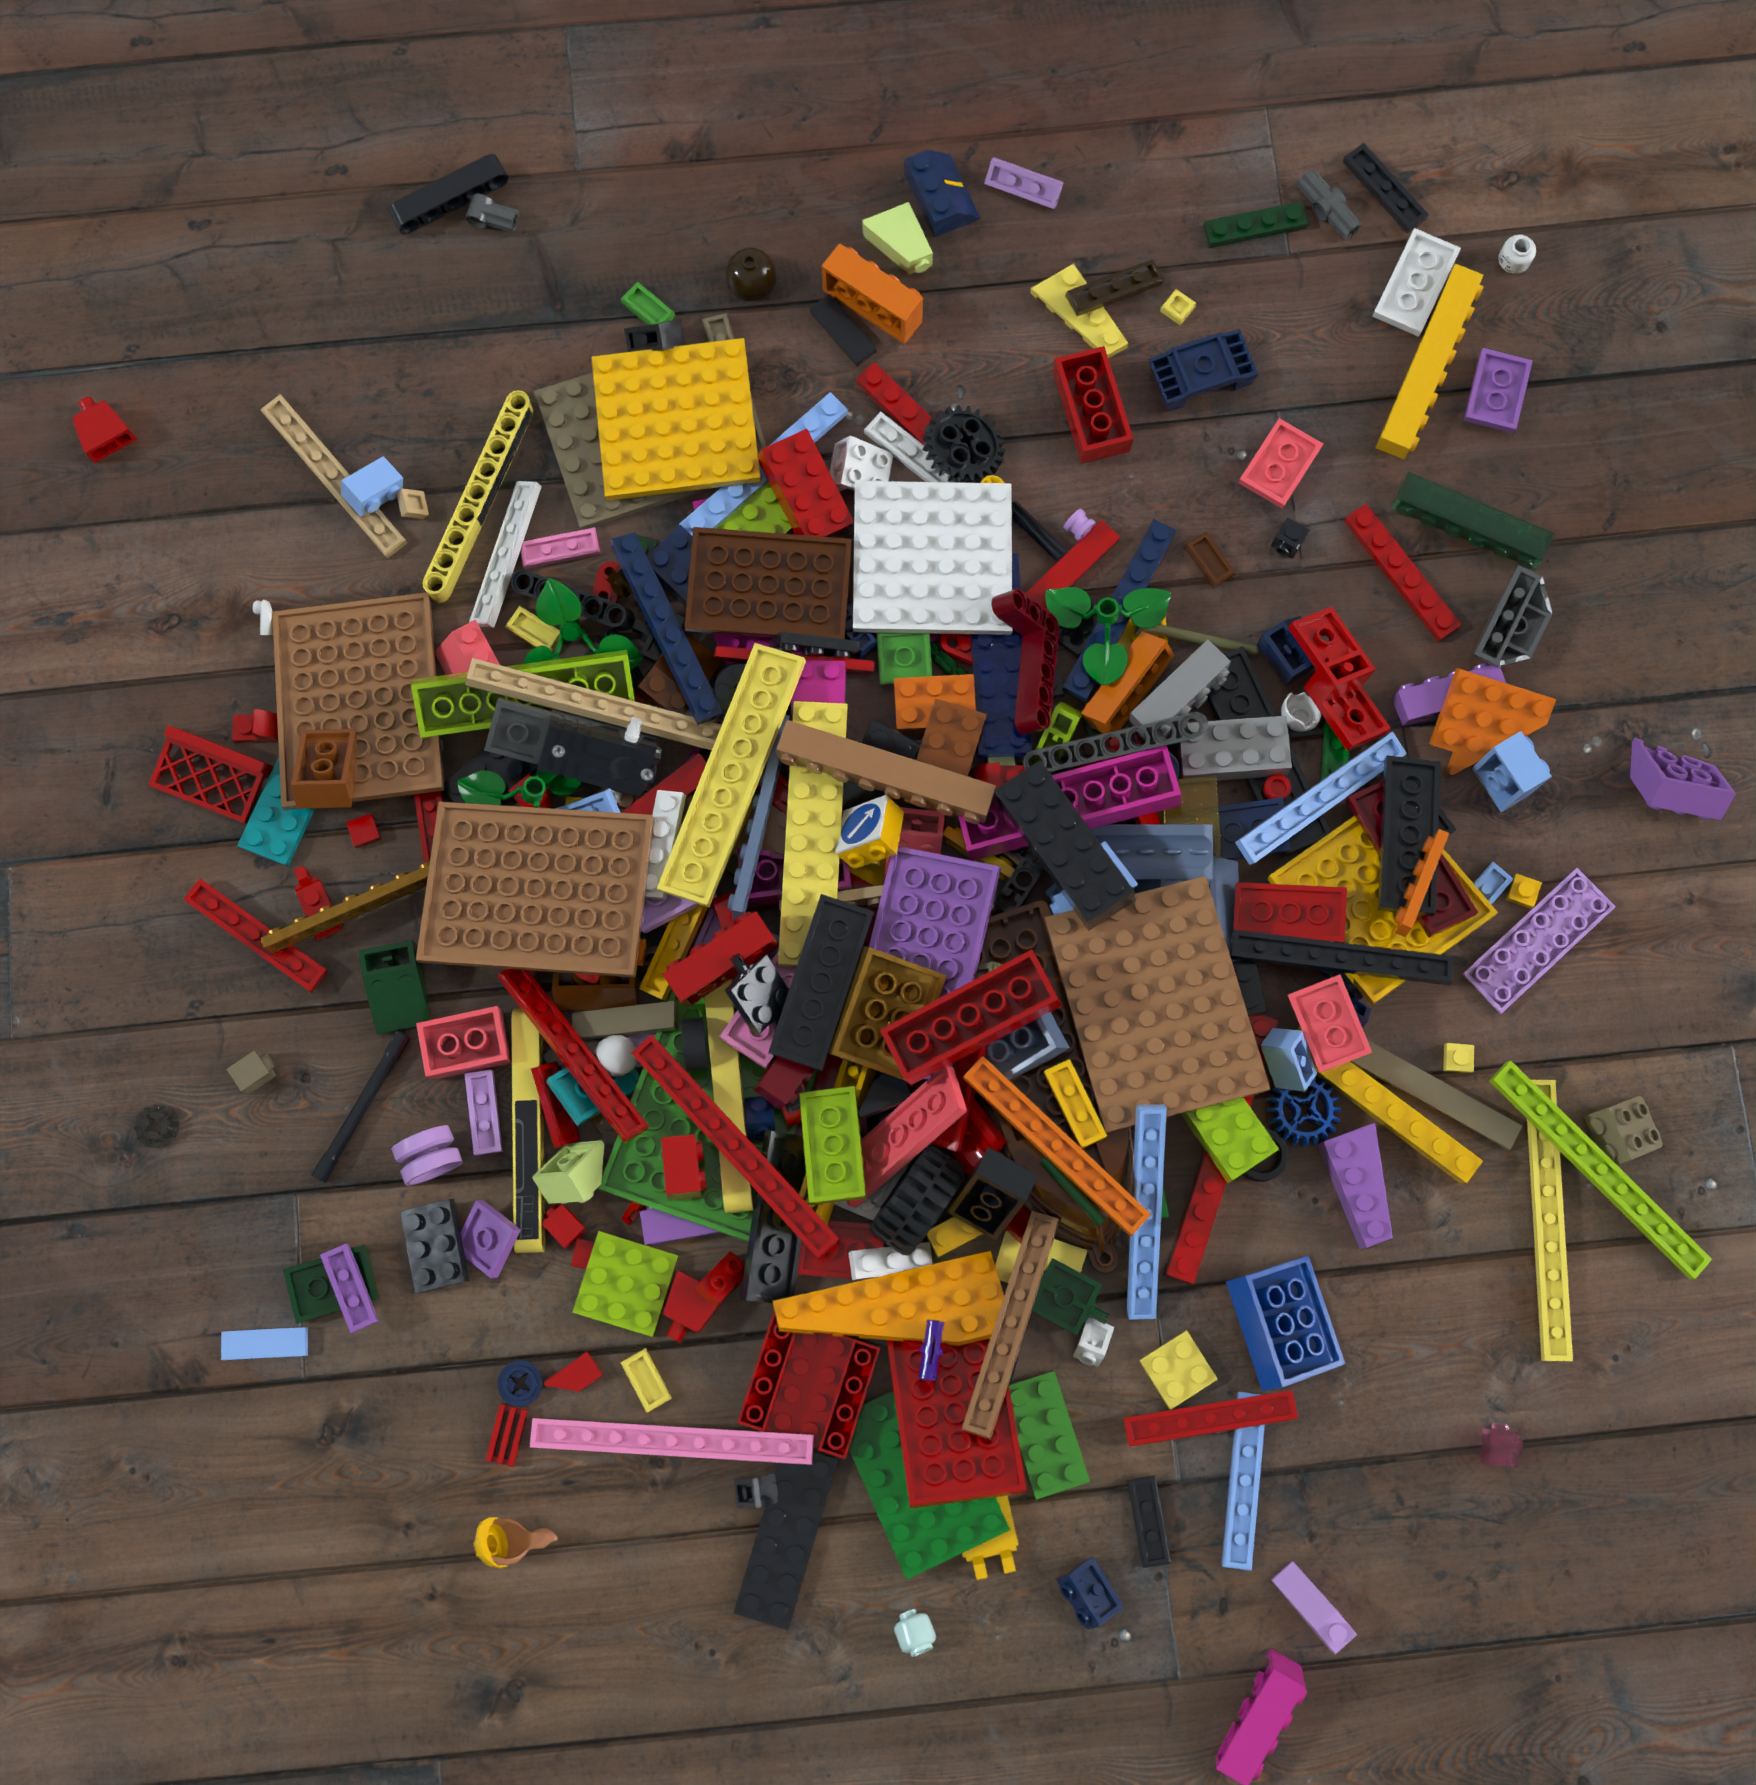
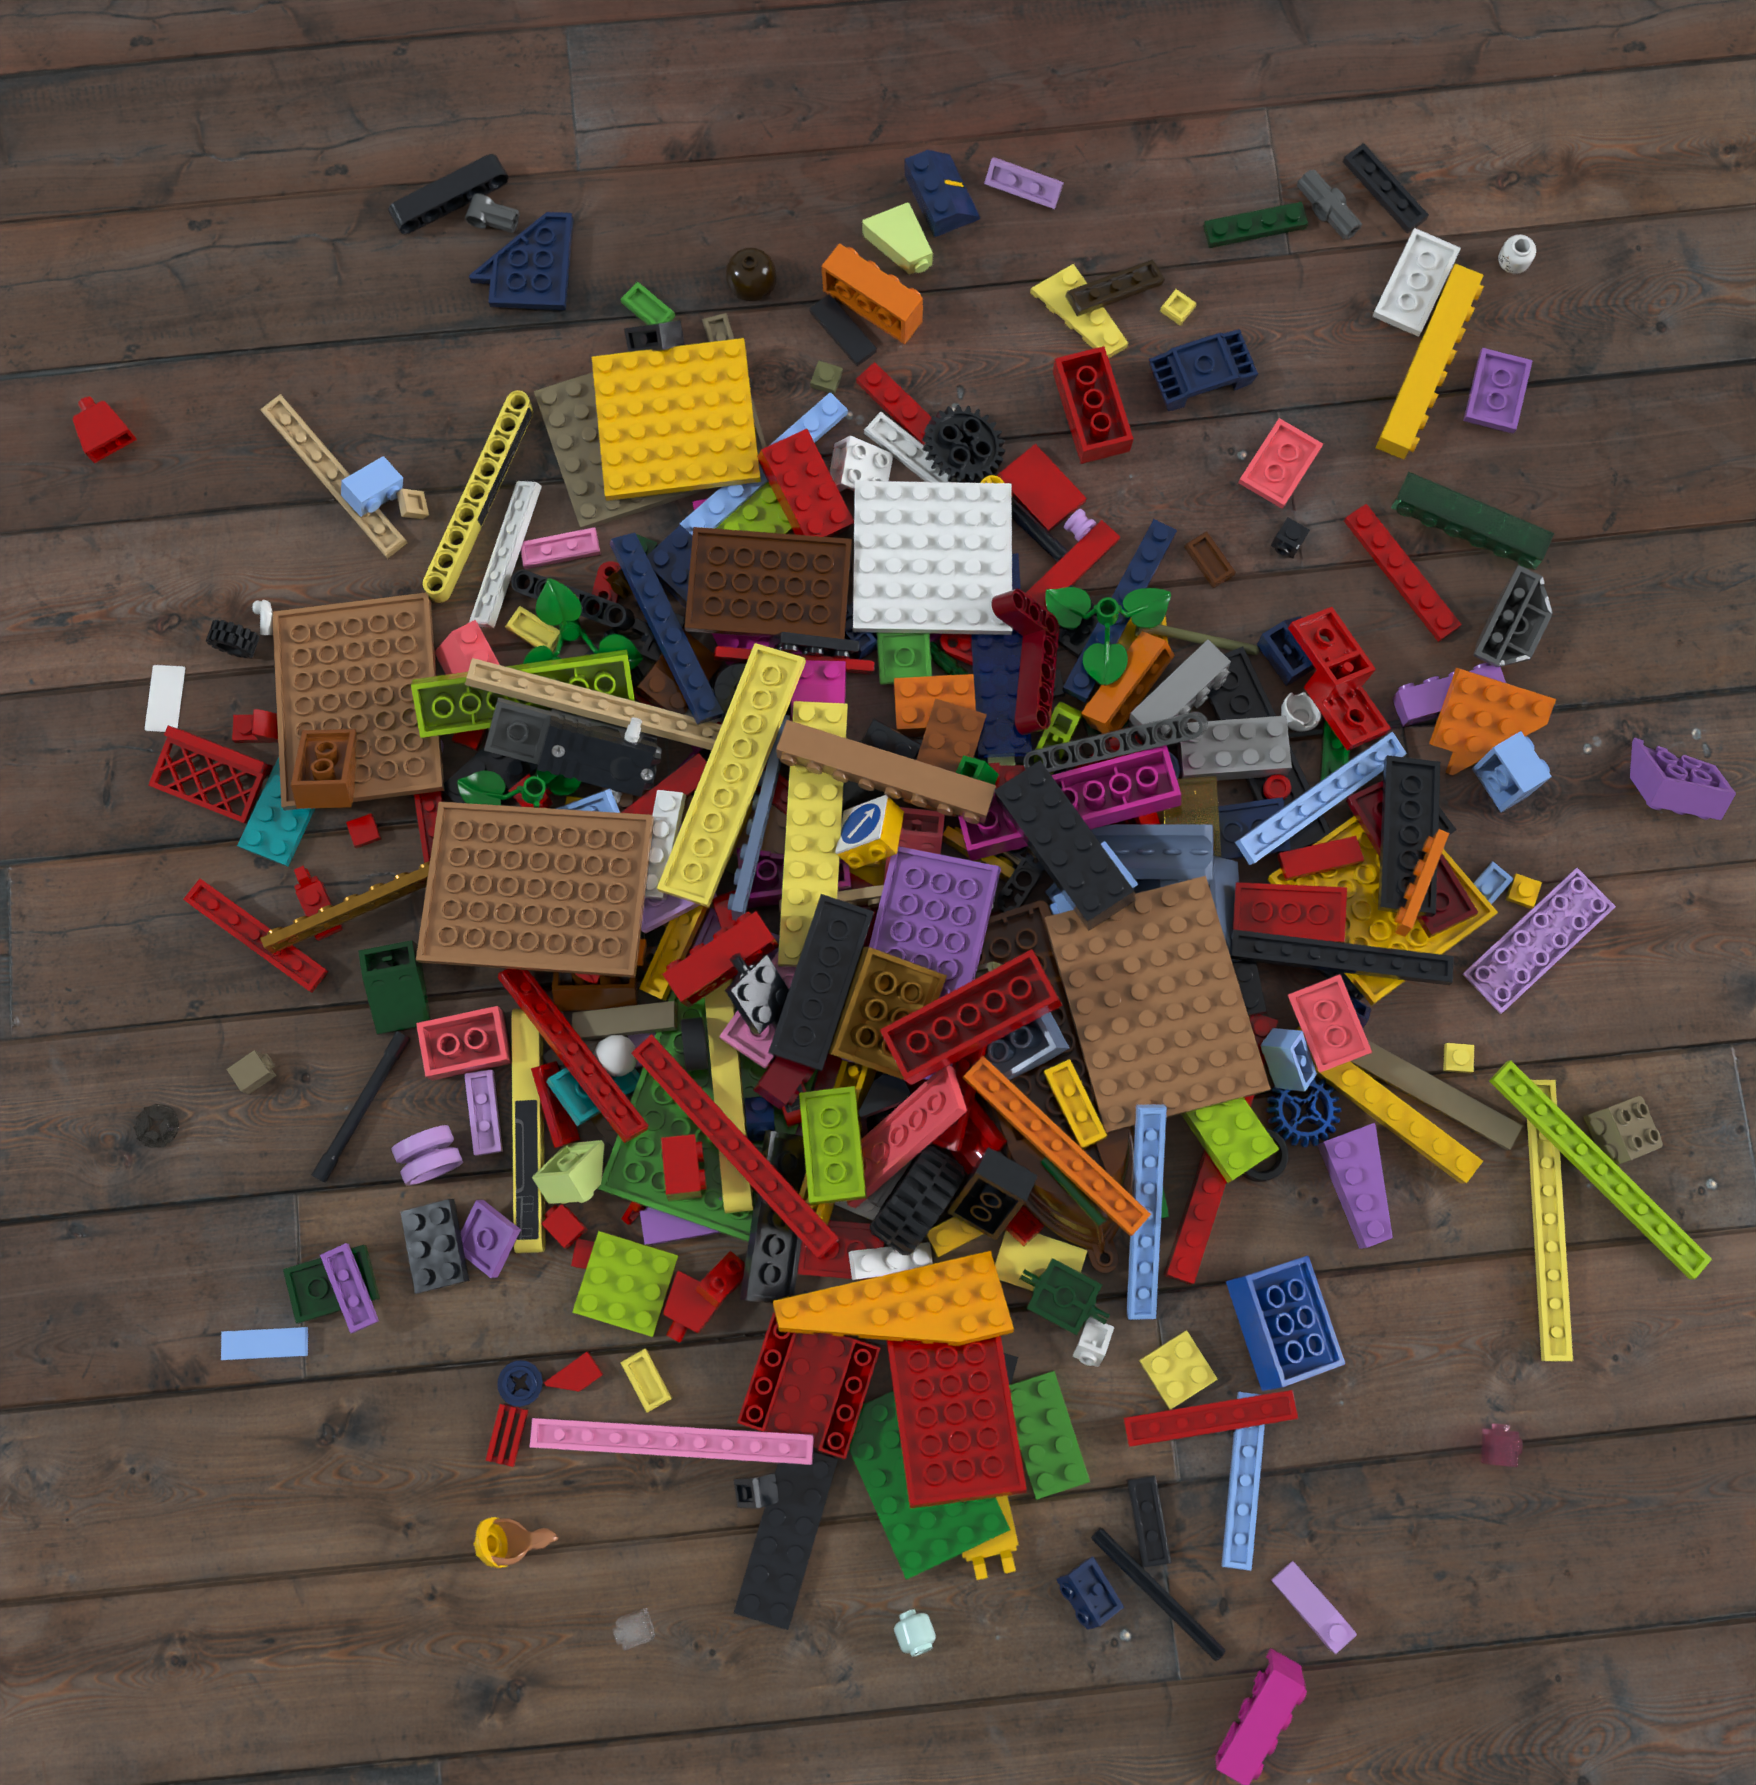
(164, 697): none -> white sticker
(232, 639): none -> black tyre
(470, 739): none -> red tile
(531, 267): none -> dark blue wing
(634, 1629): none -> clear brick
(826, 377): none -> olive plate
(933, 1333): dark purple pin -> none
(977, 769): none -> green brick
(1010, 1325): medium nougat plate -> none
(1042, 488): none -> red tile
(1158, 1594): none -> black axle
(1320, 858): none -> red tile

